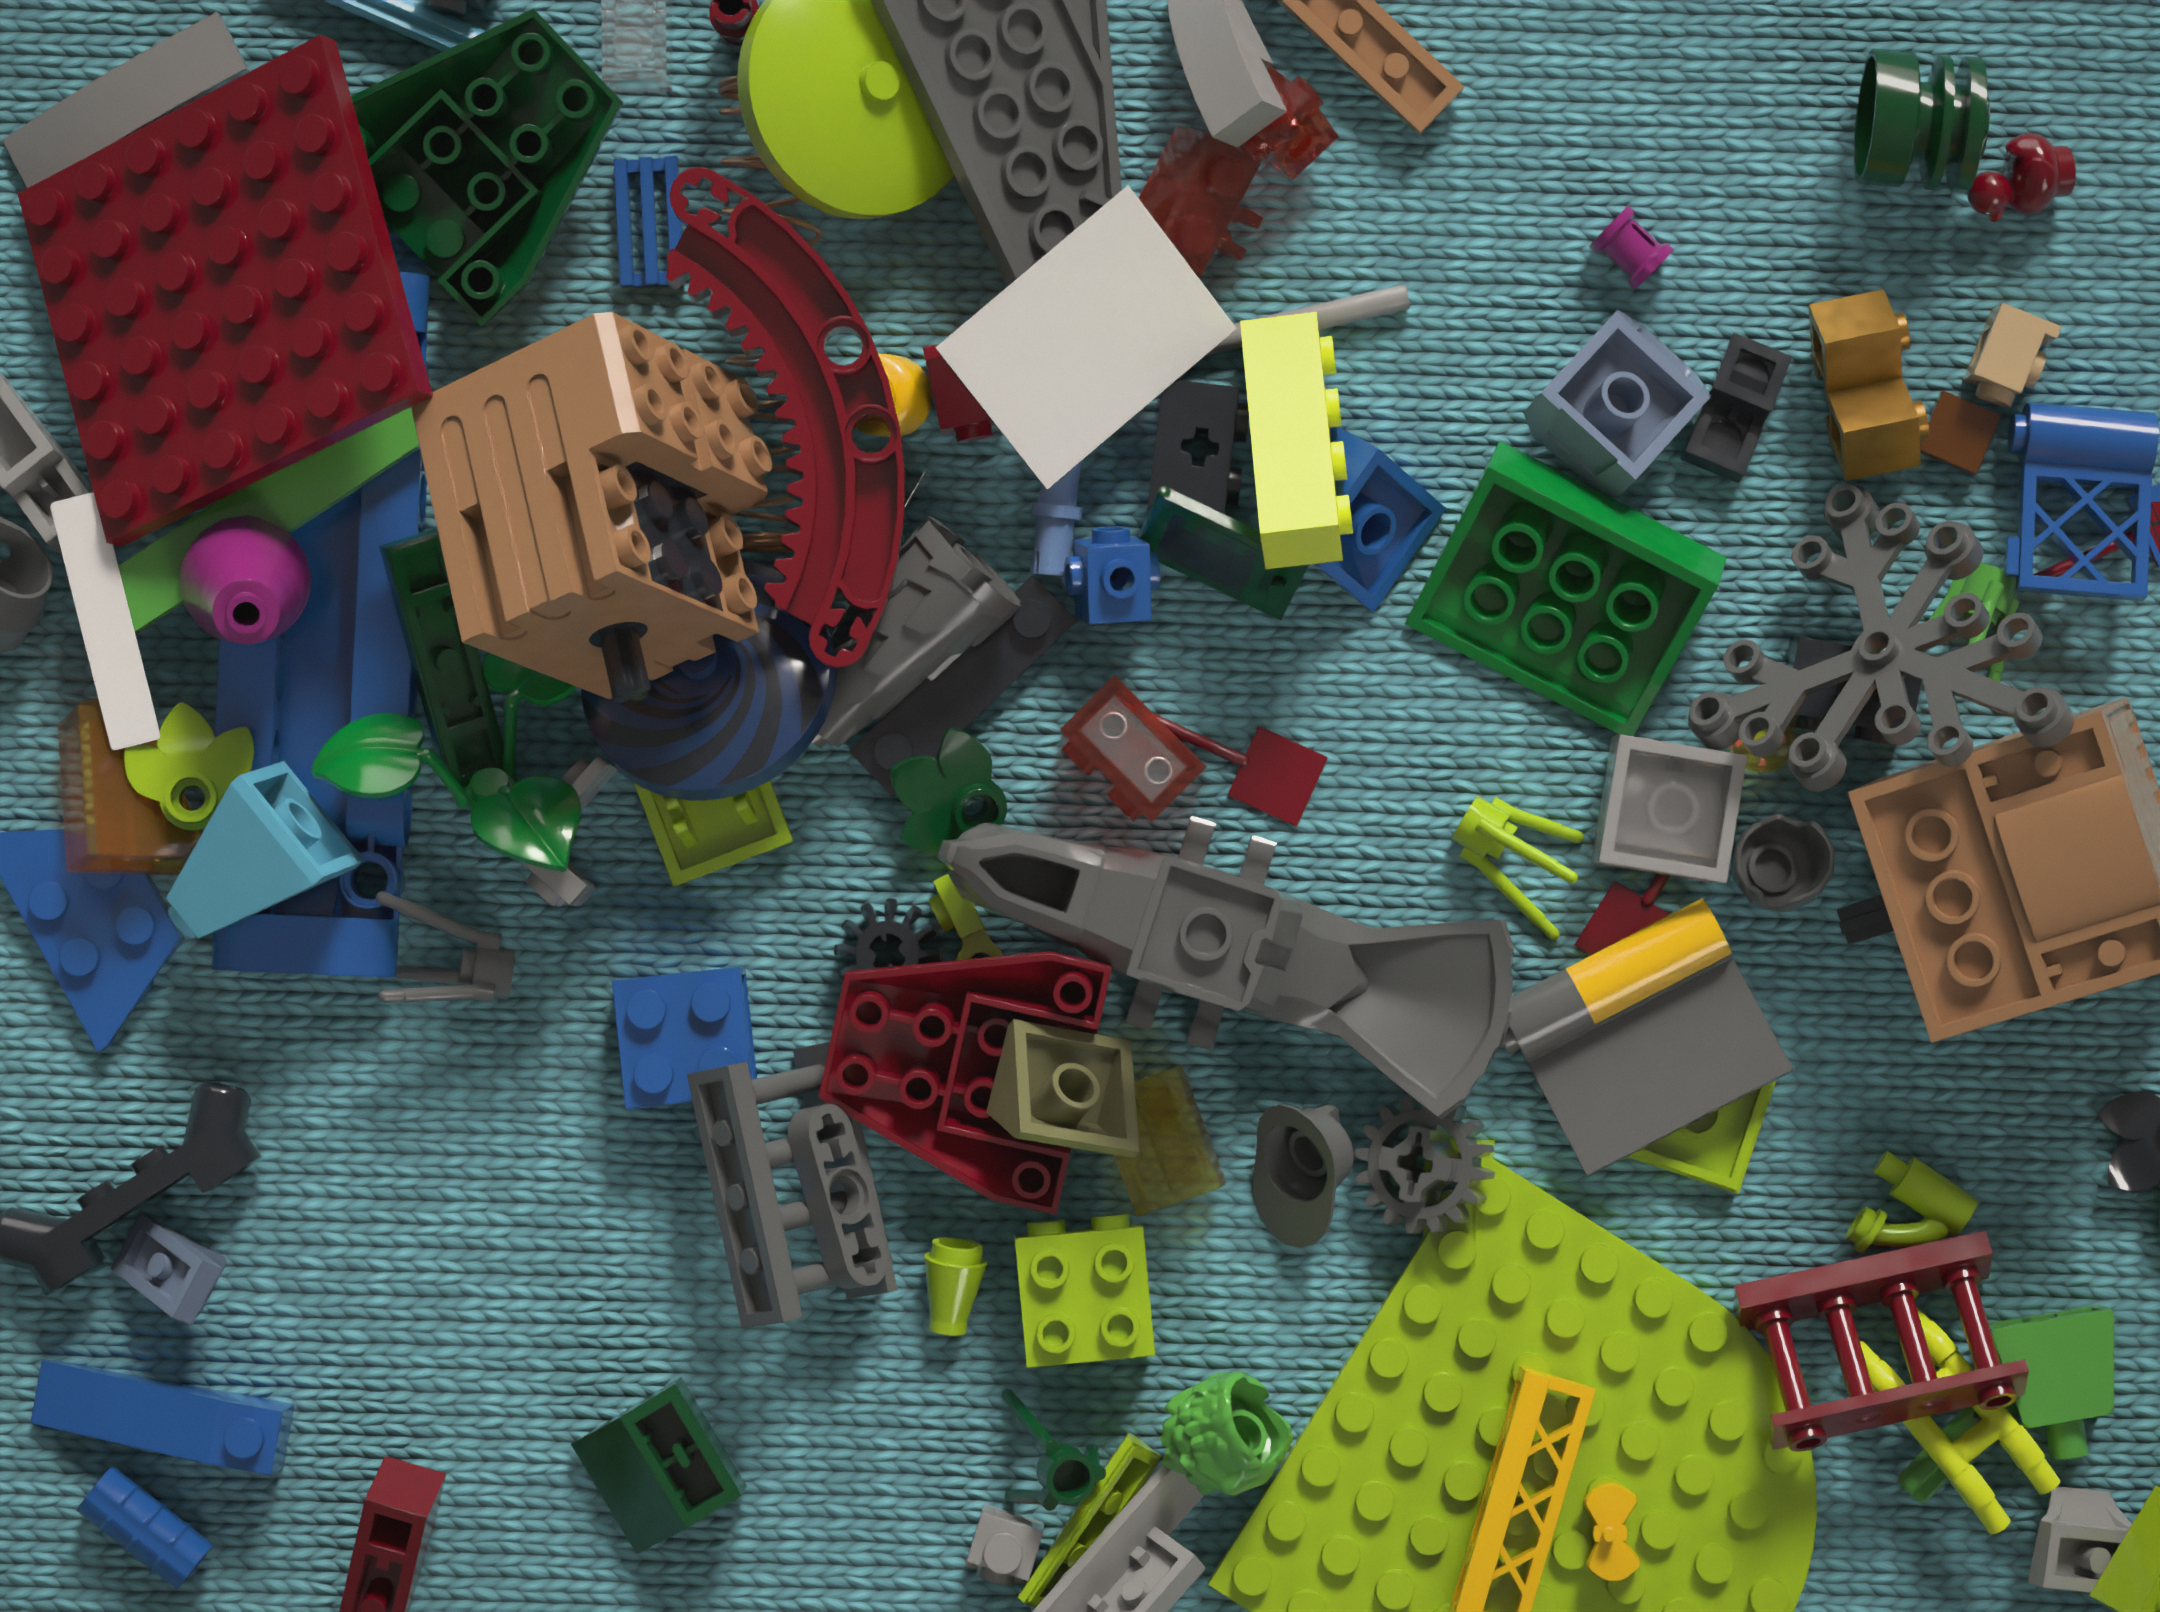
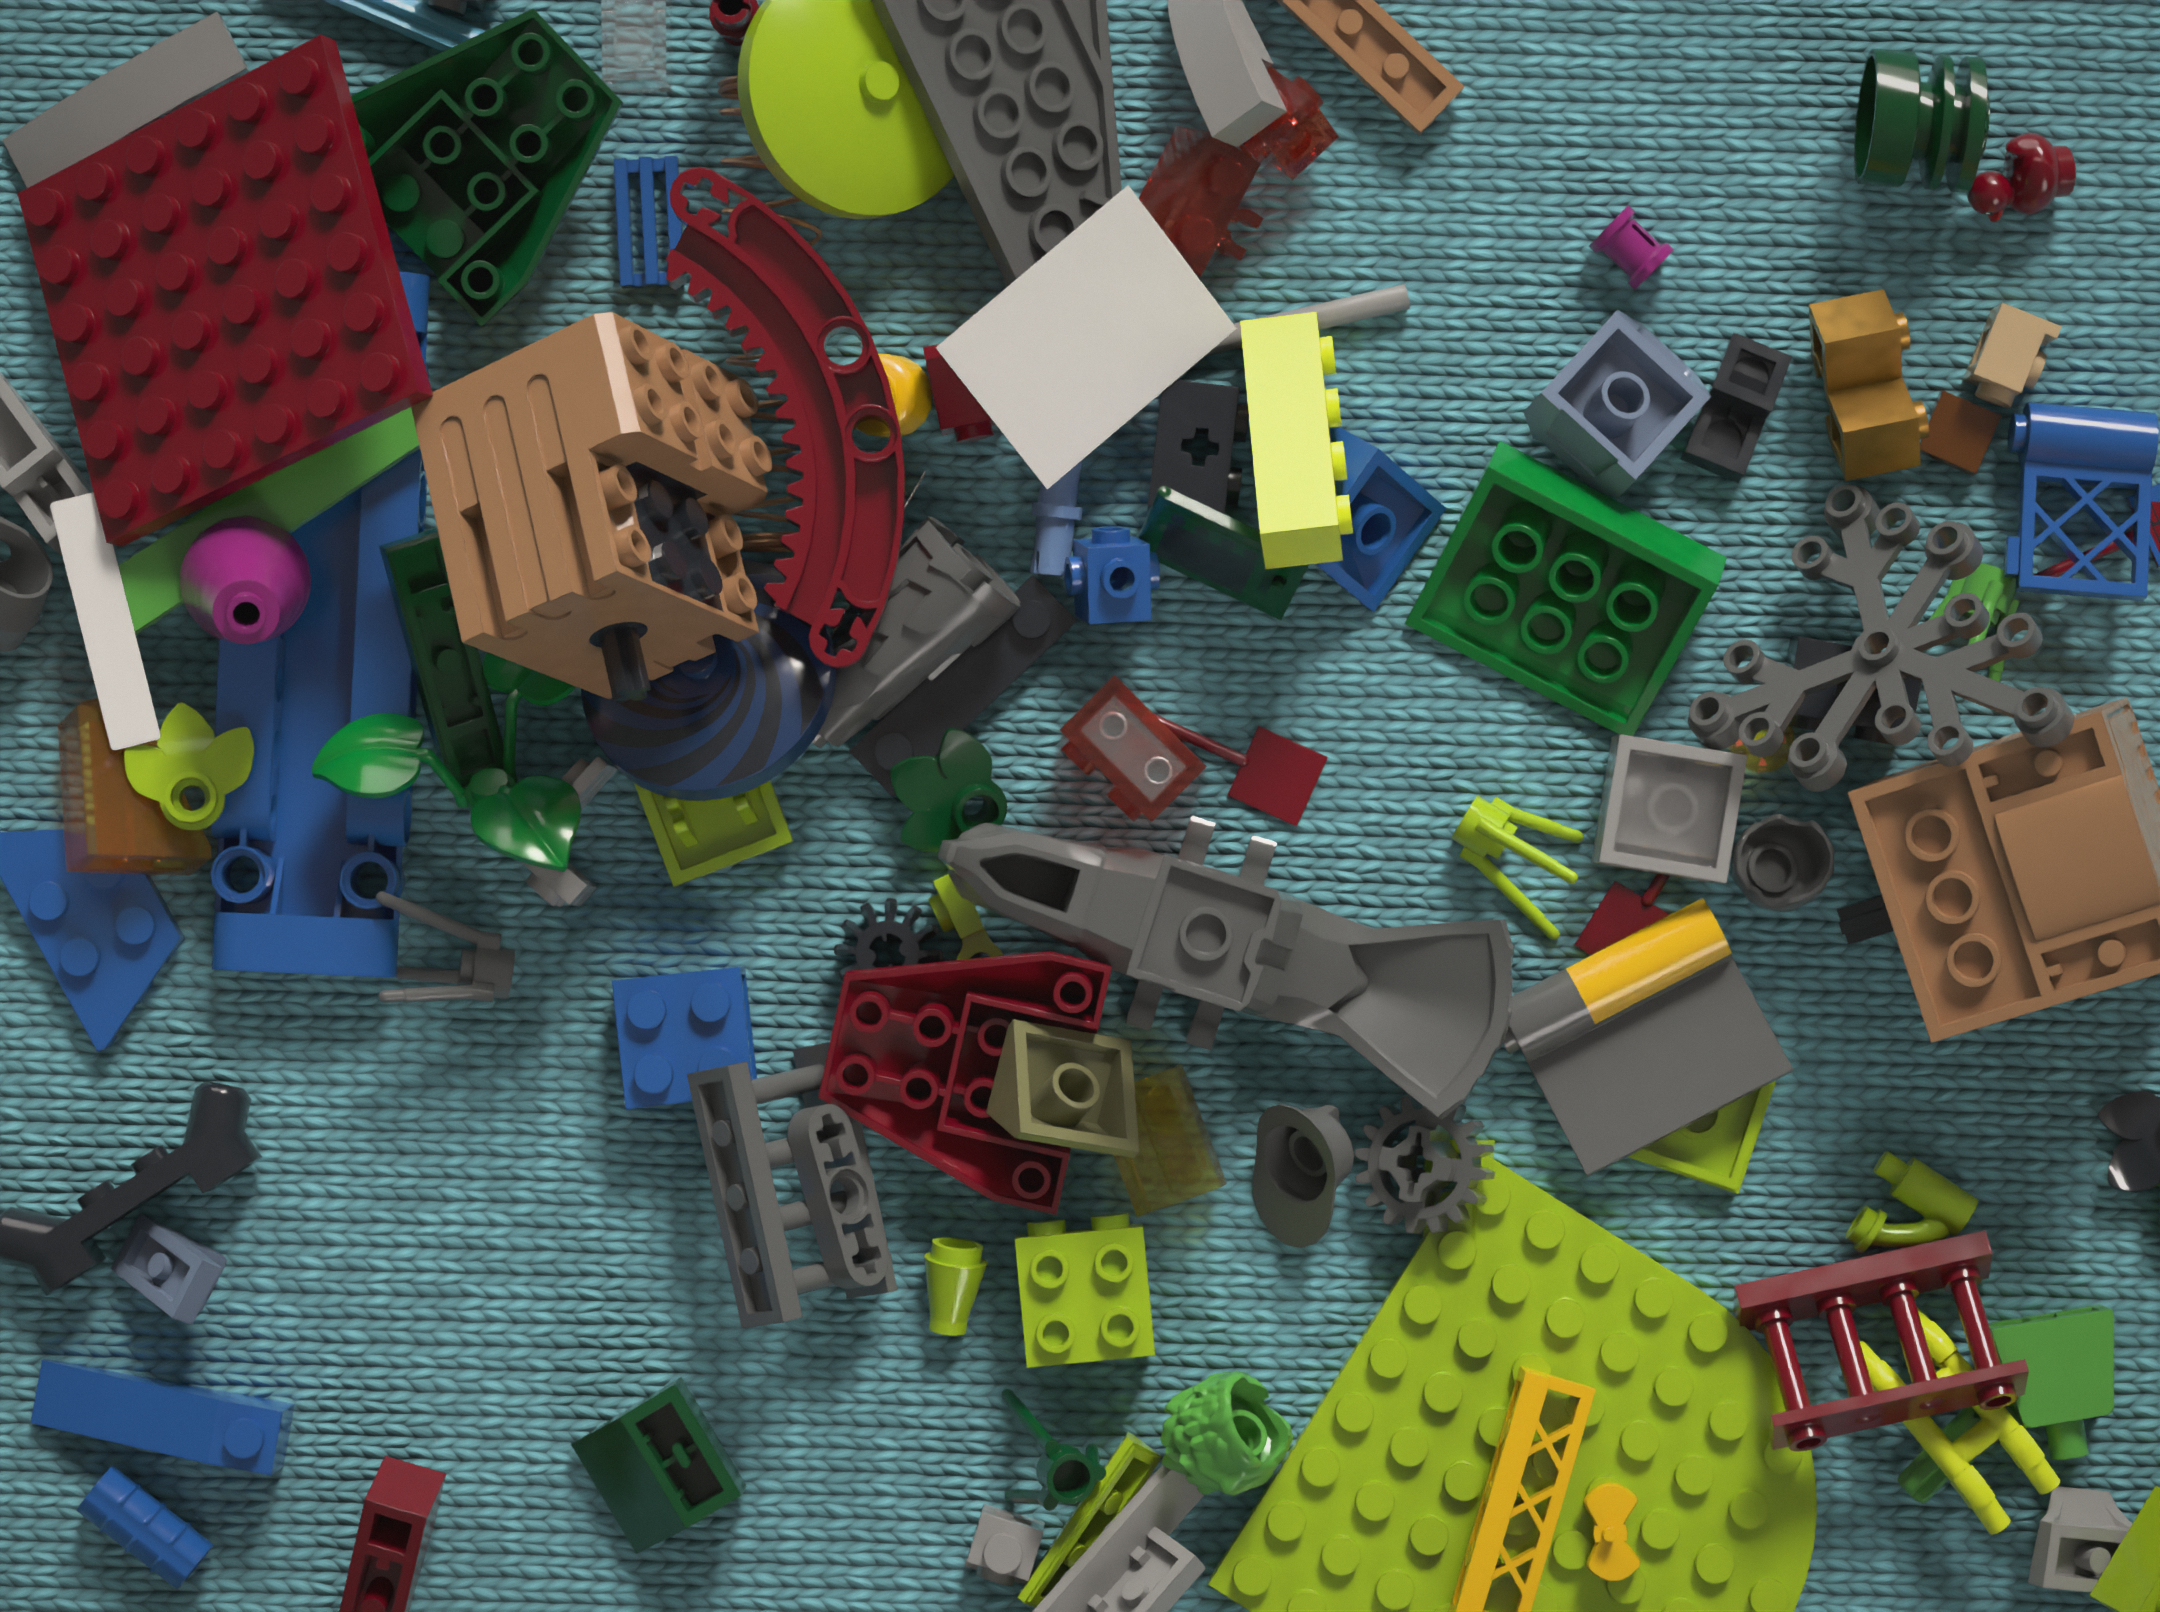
(258, 851): medium azure slope -> none

